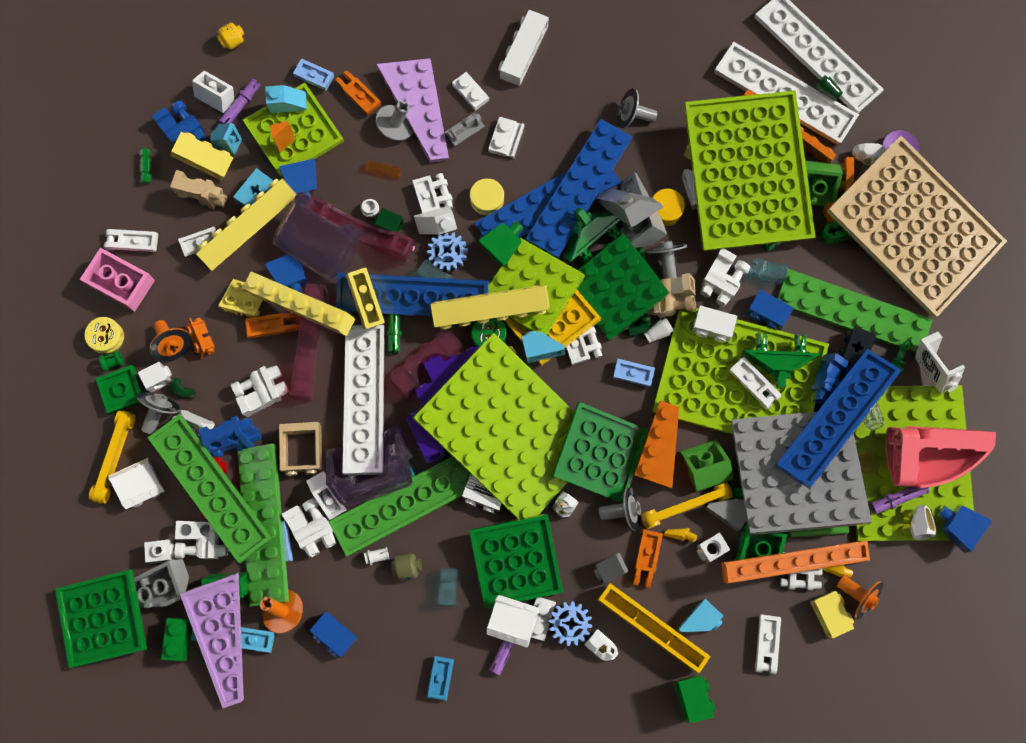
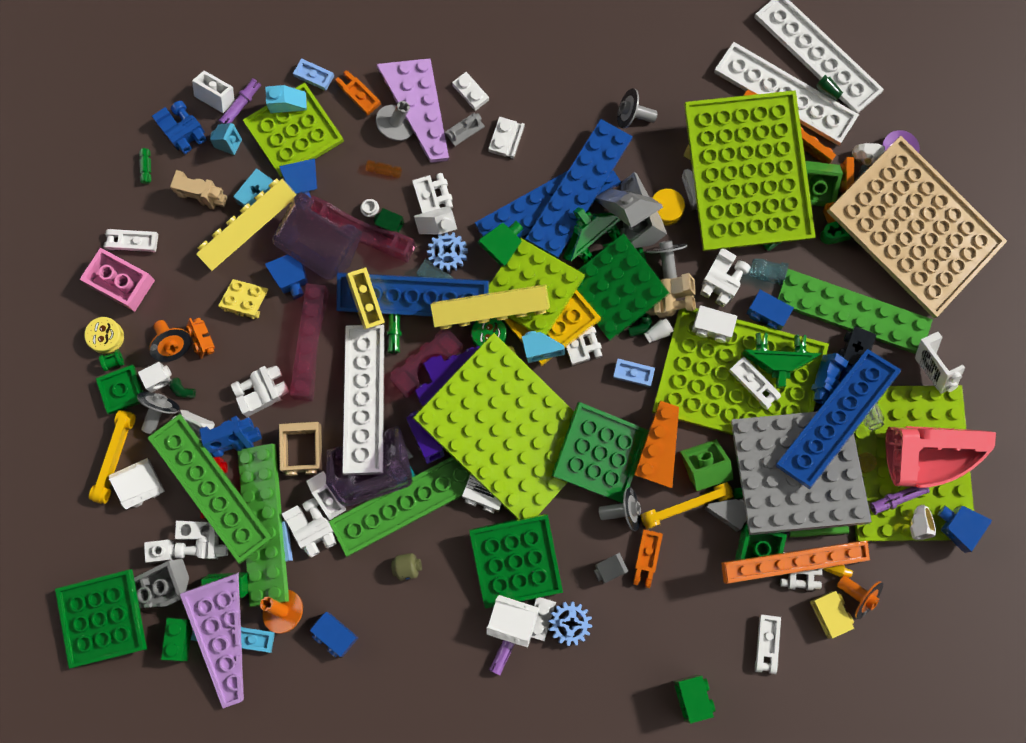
(191, 242): white plate -> none
(201, 155): light yellow brick -> none
(230, 36): yellow head -> none
(270, 325): orange hinge -> none
(282, 135): orange slope -> none
(299, 303): light yellow brick -> none
(376, 556): white pin -> none
(440, 678): dark azure plate -> none
(448, 587): clear light blue leg -> none
(486, 196): light yellow head -> none
(523, 48): white brick -> none
(565, 505): white rock -> none
(601, 646): white rock -> none
(653, 628): yellow brick -> none
(681, 534): yellow bar -> none
(702, 618): medium azure slope -> none
(718, 542): white brick -> none
(898, 362): green bar -> none

